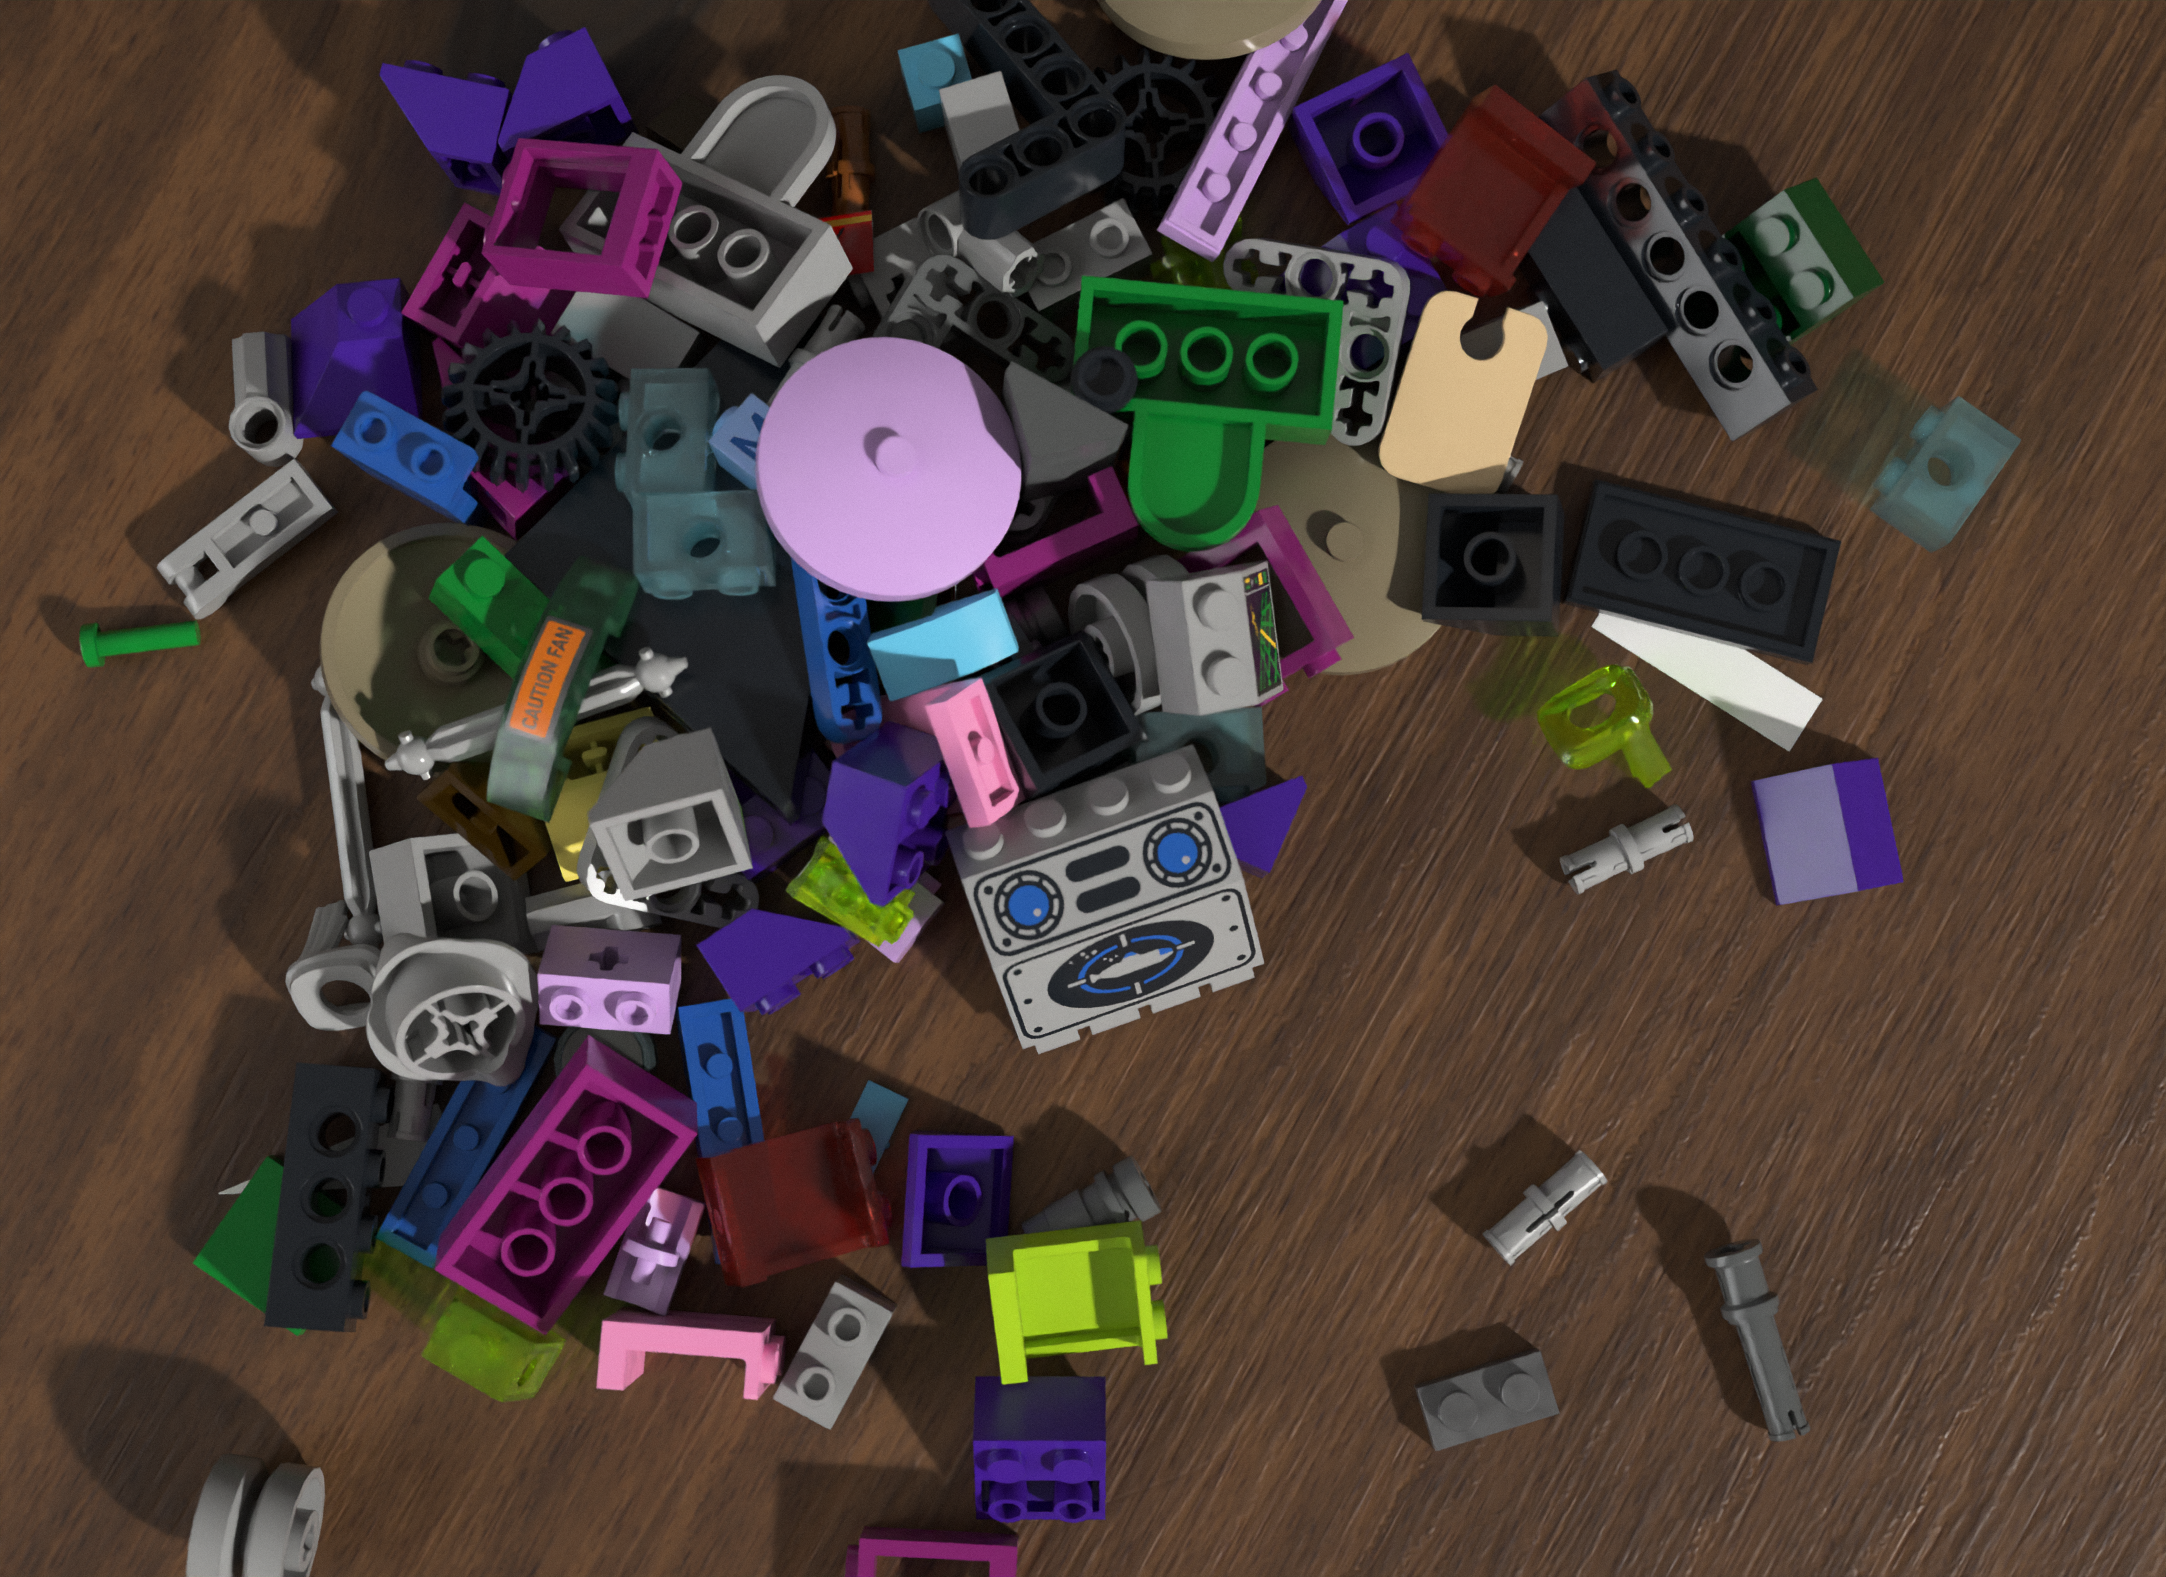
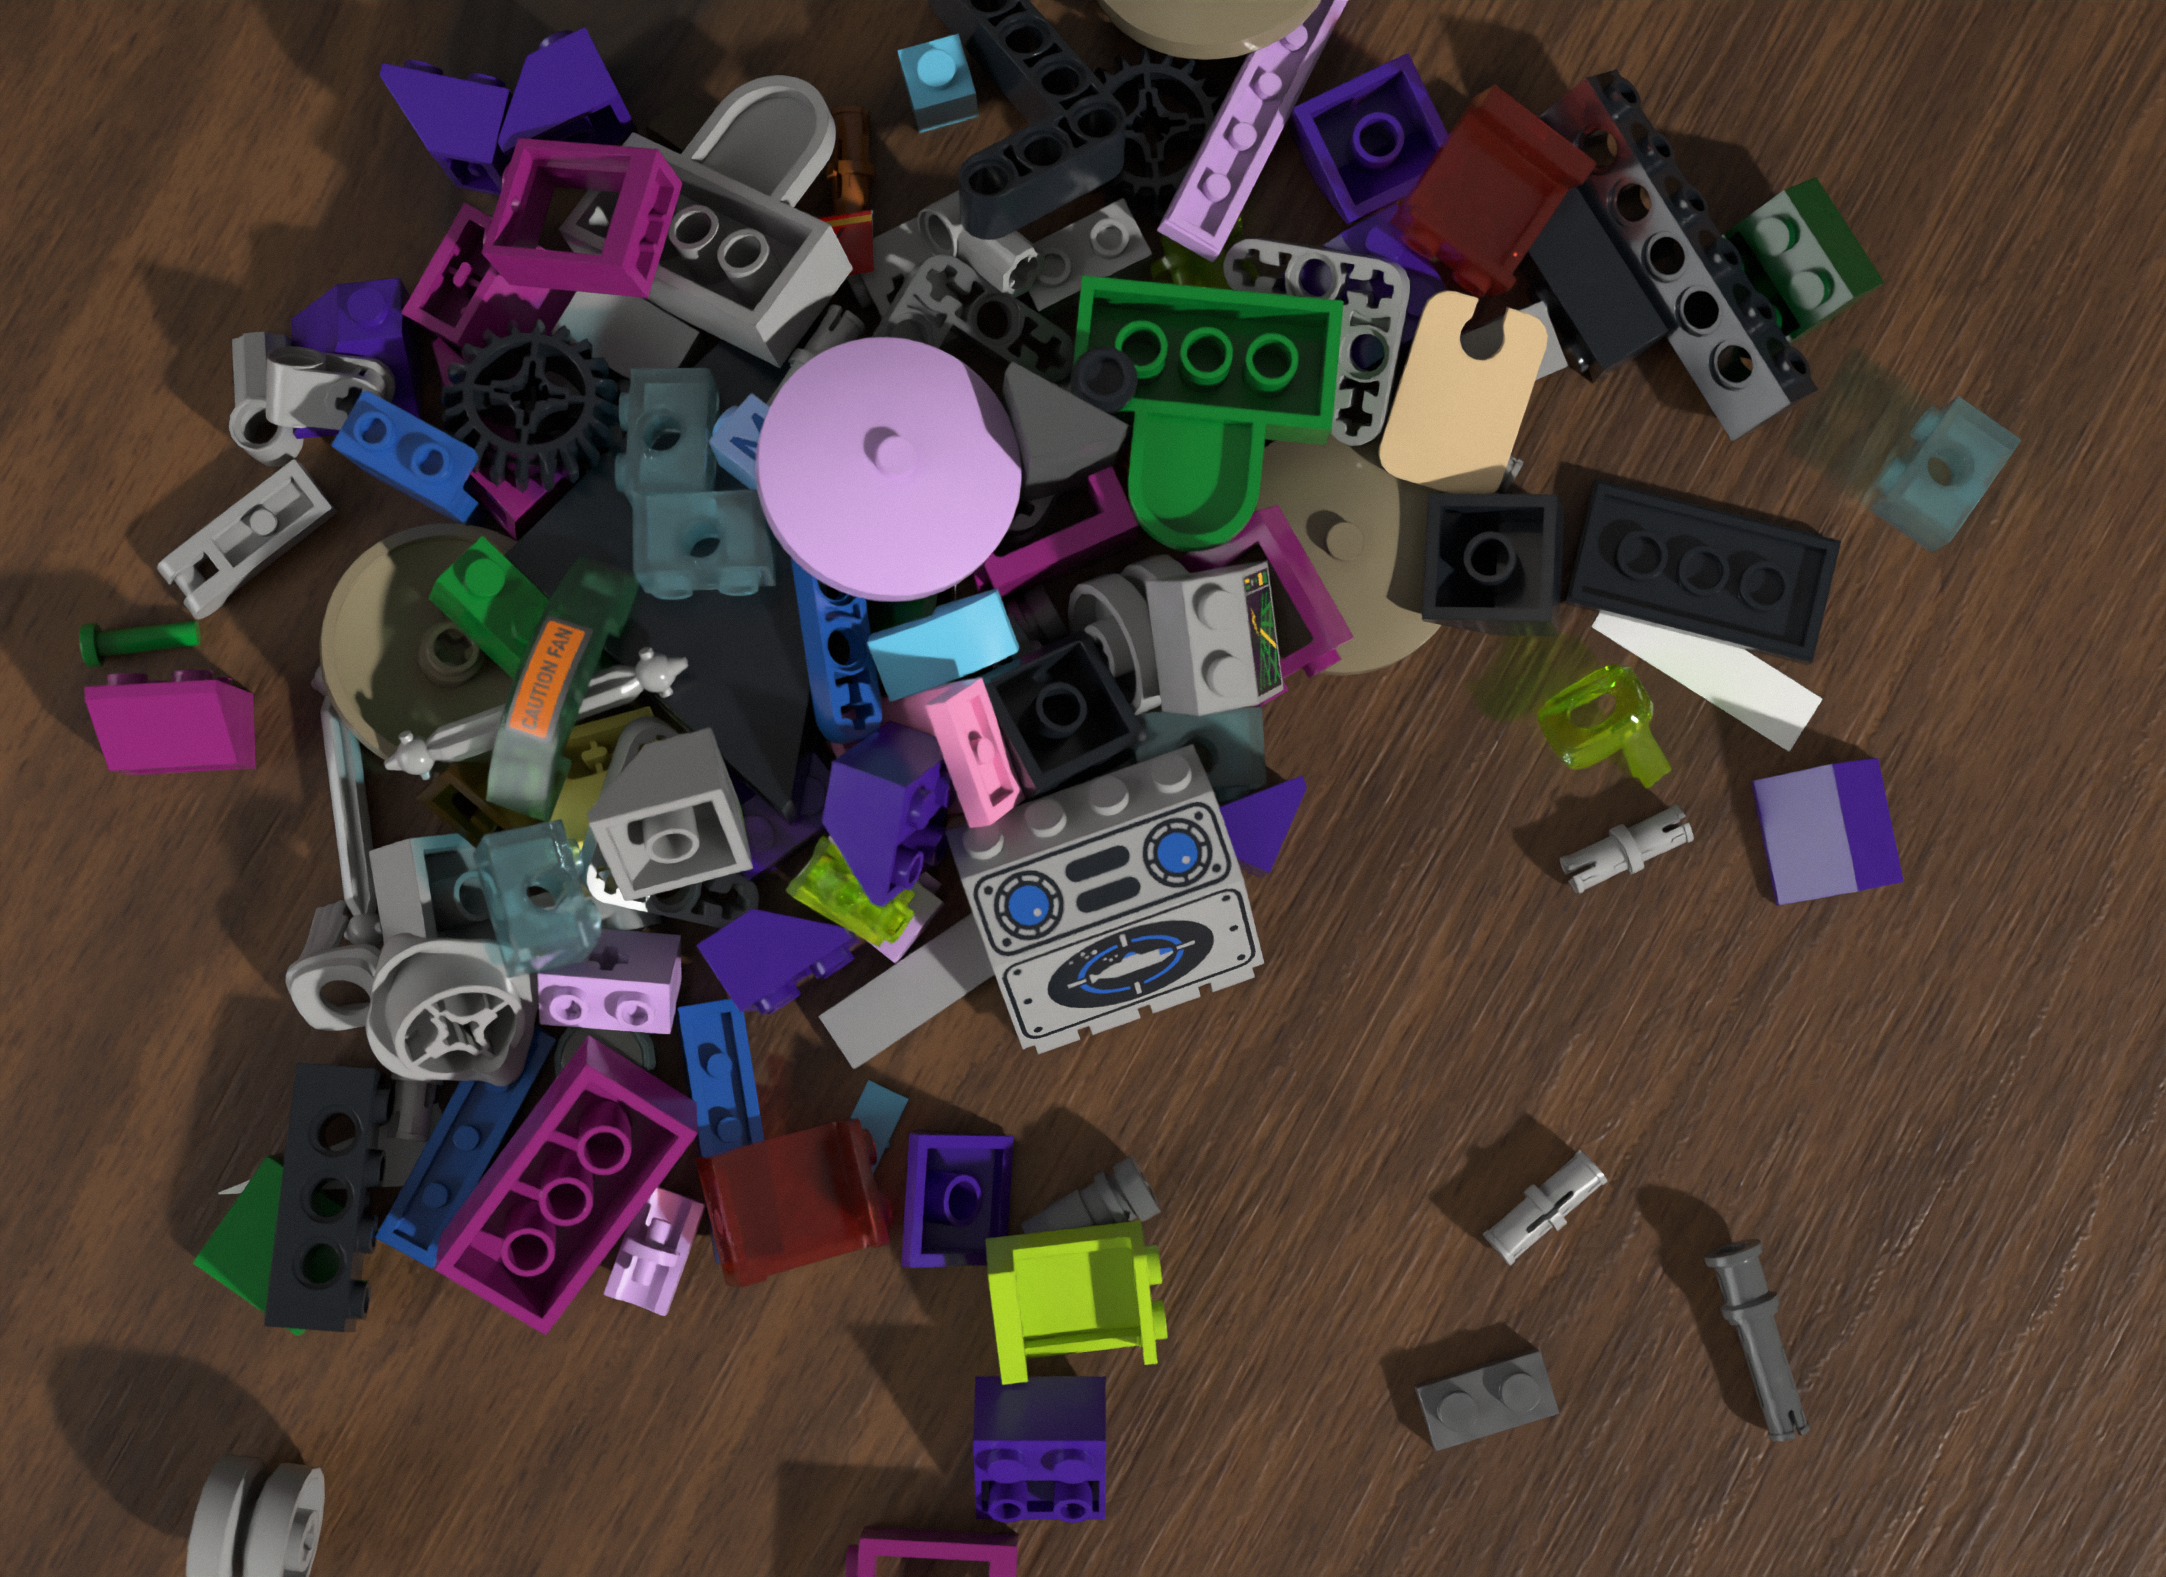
(173, 725): none -> magenta slope
(316, 386): none -> light grey piece
(491, 1348): clear neon green torso -> none
(527, 935): none -> clear light blue brick
(637, 1330): bright pink panel -> none
(835, 1351): light grey brick -> none
(909, 992): none -> light grey tile
(977, 115): light grey brick -> none

